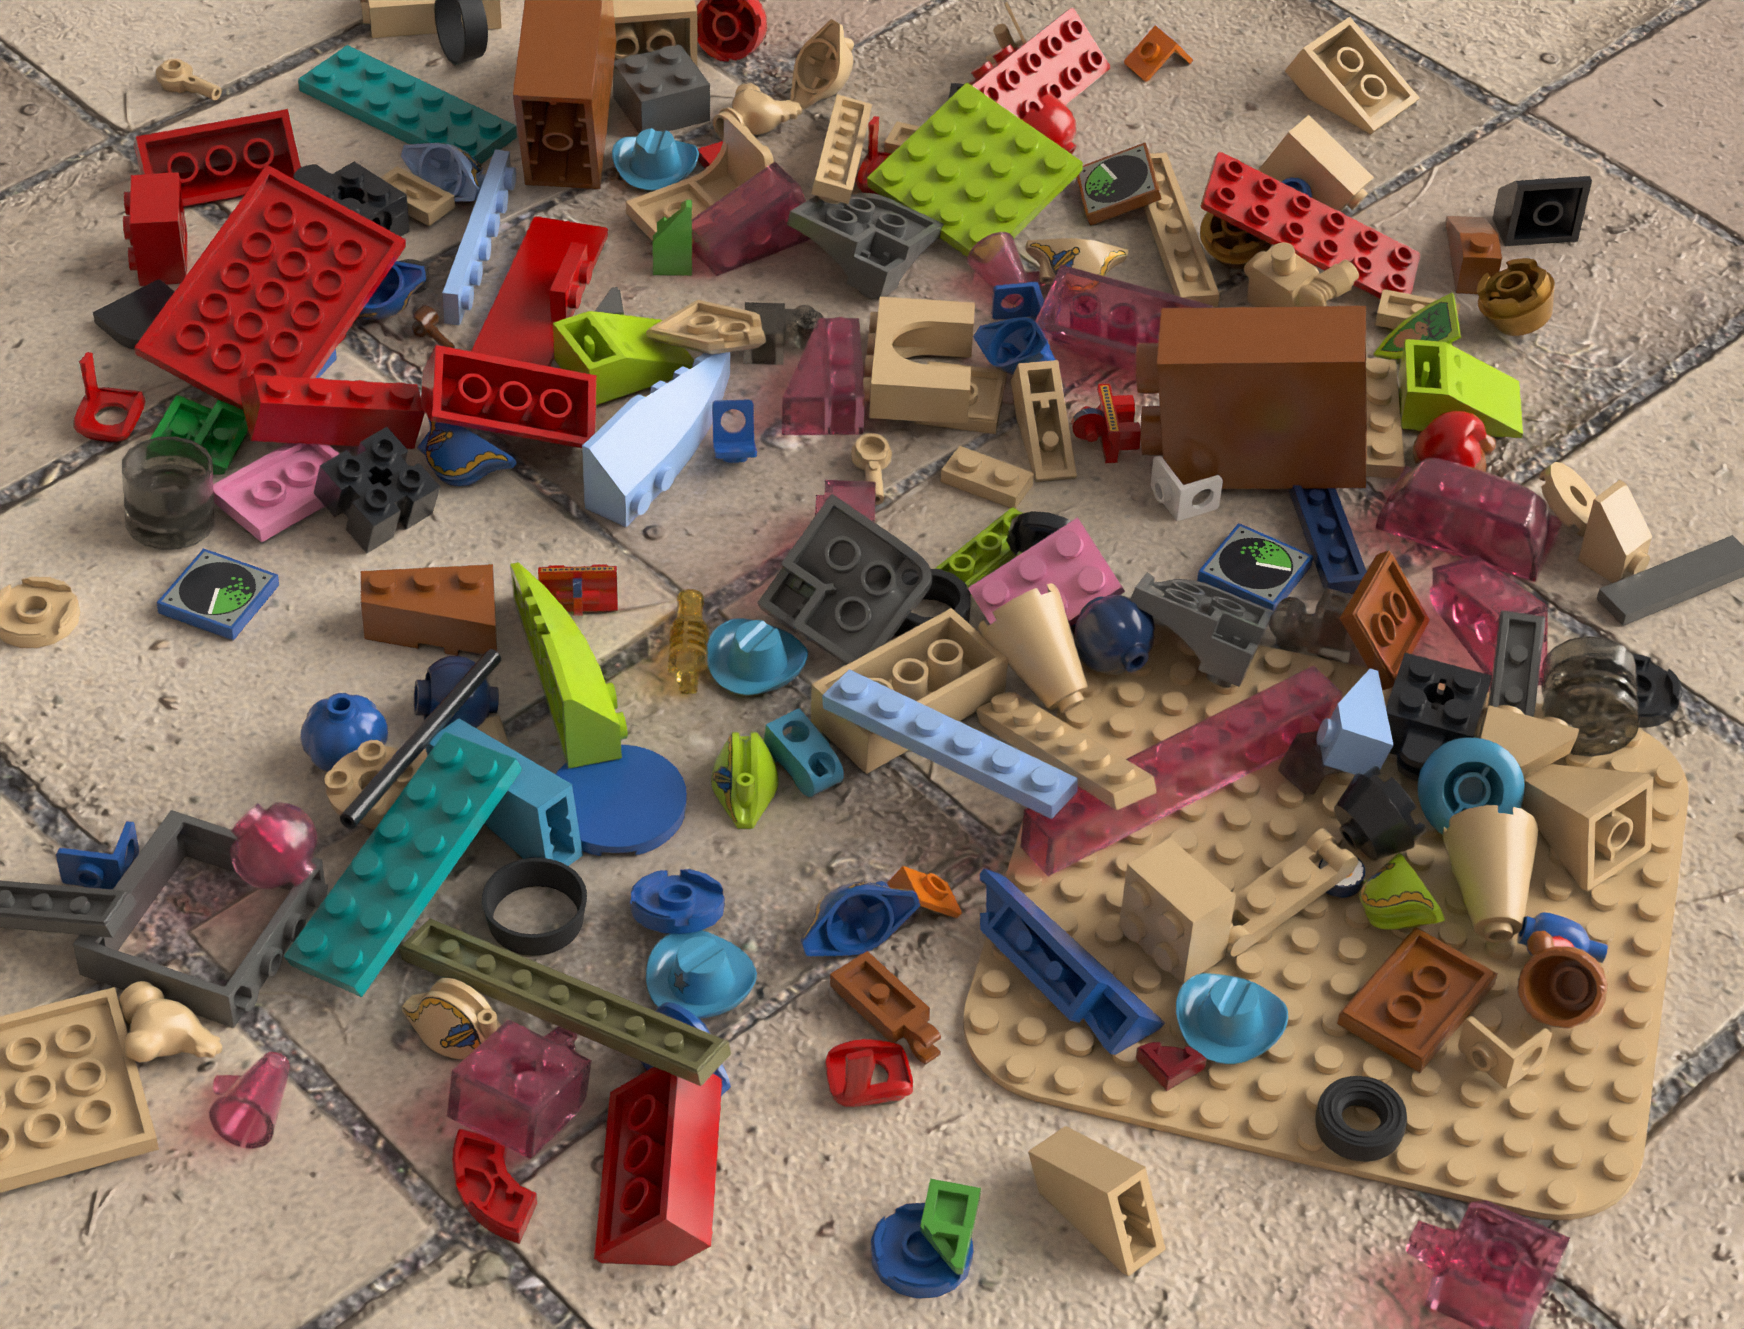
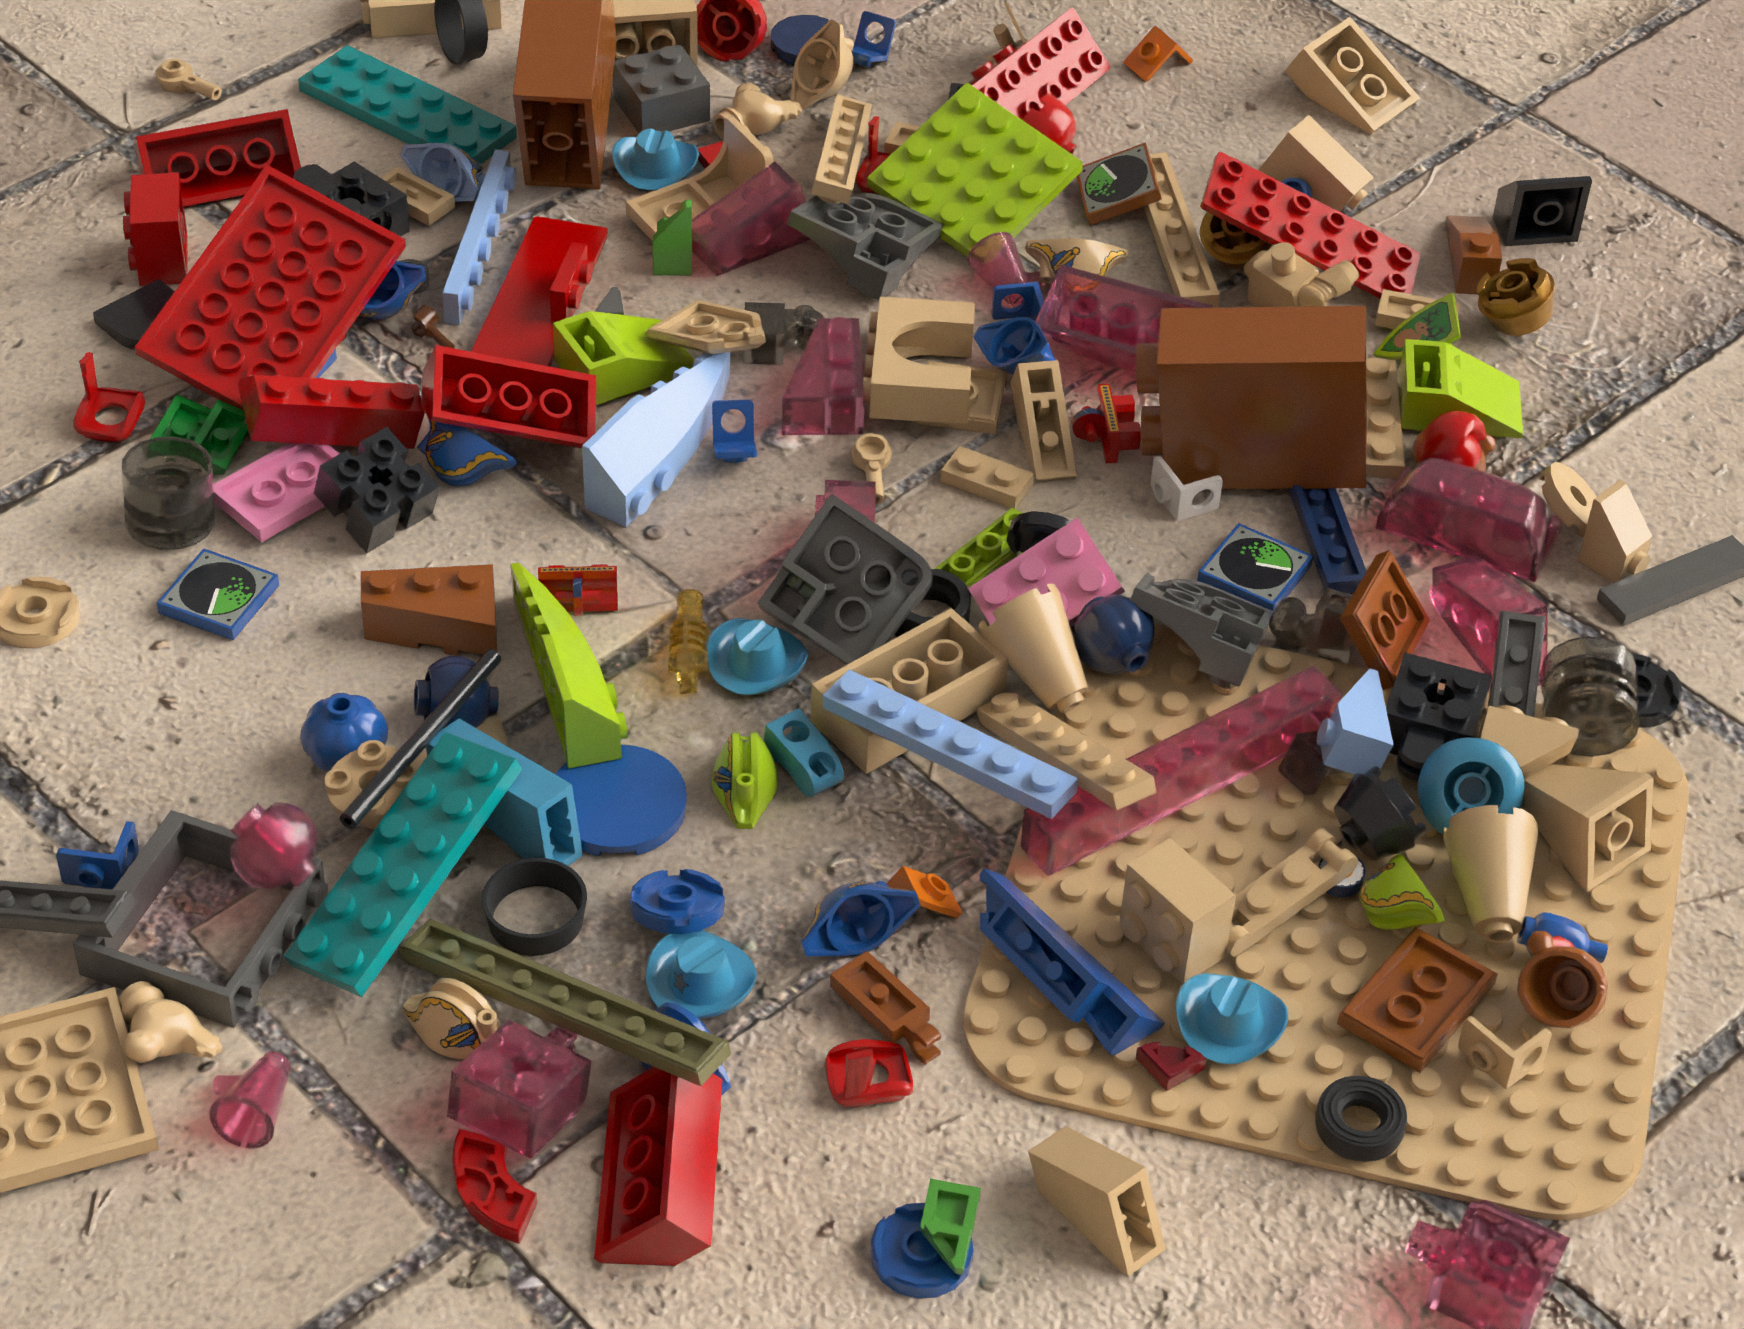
(792, 33): none -> dark blue tile
(864, 50): none -> blue bracket

